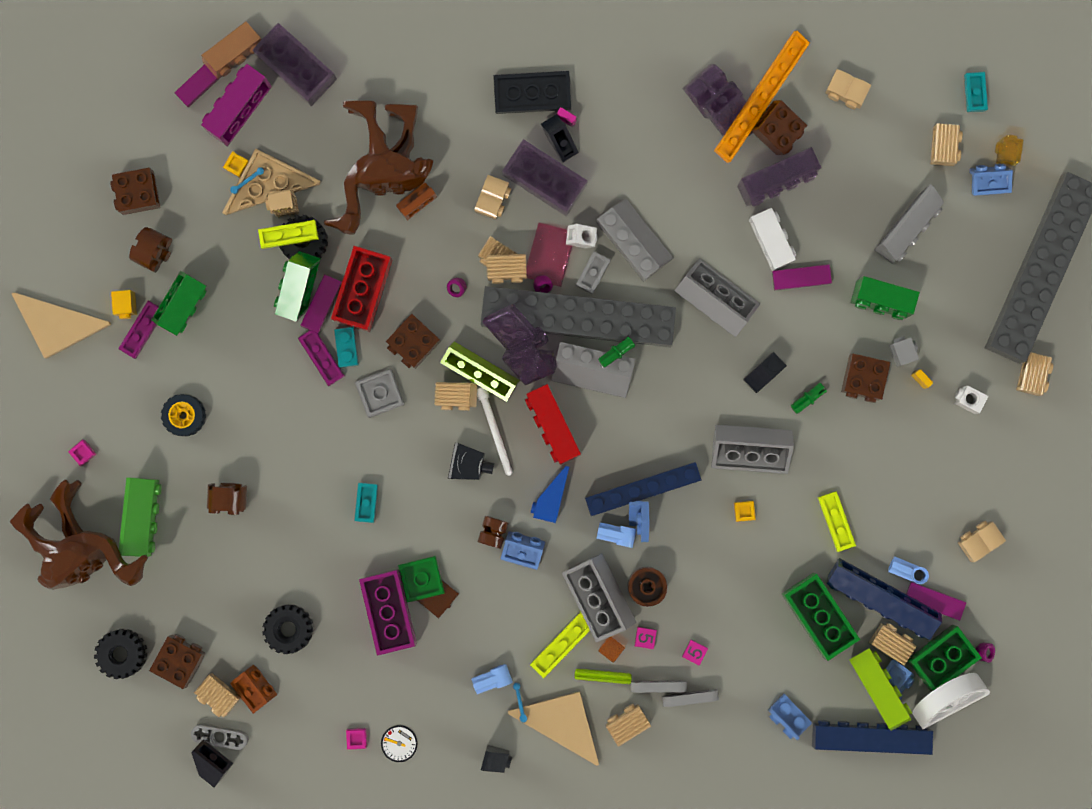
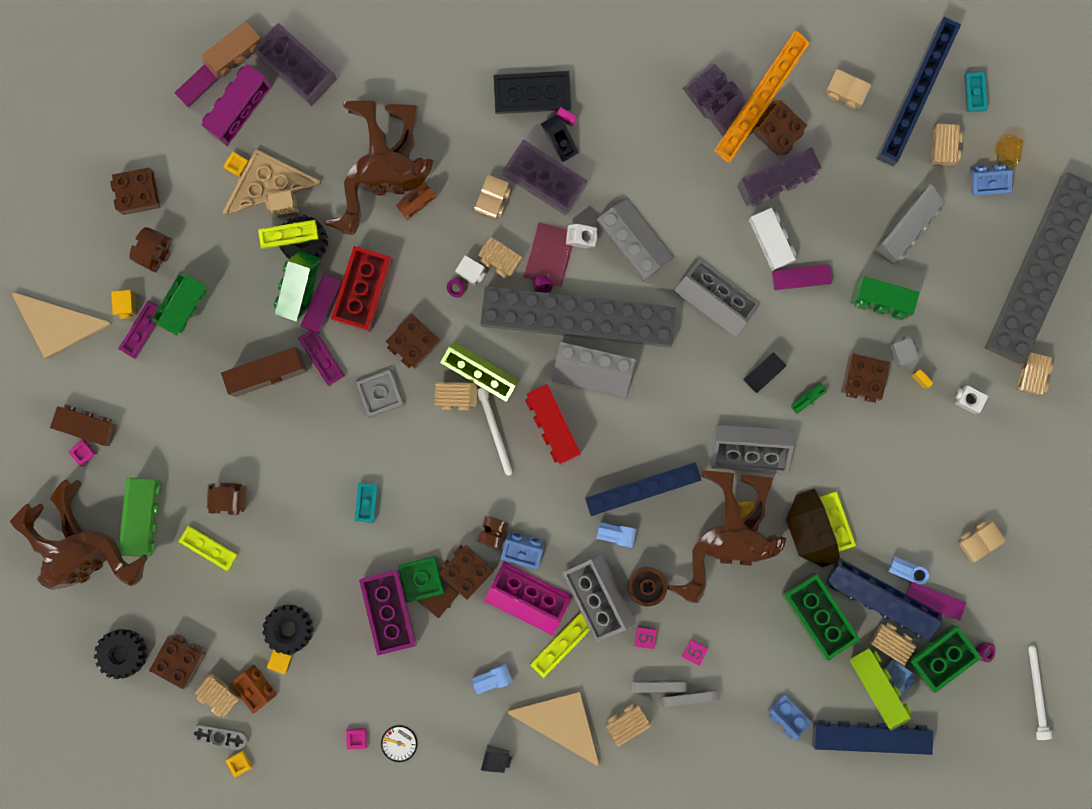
(83, 425): none -> reddish brown brick
(173, 410): black wheel -> none
(208, 548): none -> neon yellow tile
(210, 763): black slope -> none
(234, 189): dark azure hinge -> none
(238, 763): none -> yellow tile
(264, 372): none -> reddish brown brick
(279, 662): none -> yellow tile
(346, 347): teal plate -> none
(465, 571): none -> reddish brown brick
(468, 463): black torso -> none
(471, 270): none -> white brick
(506, 267): tan brick -> none
(521, 344): clear purple piece -> none
(523, 718): dark azure hinge -> none
(528, 598): none -> dark pink slope
(549, 502): blue slope -> none
(593, 272): light grey plate -> none
(603, 676): lime axle -> none
(611, 649): clear orange tile -> none
(616, 352): green axle -> none
(640, 517): medium blue bracket -> none
(735, 539): none -> reddish brown animal
(812, 529): none -> dark brown wedge
(918, 91): none -> dark blue brick
(949, 699): white window -> none
(1043, 731): none -> white piece

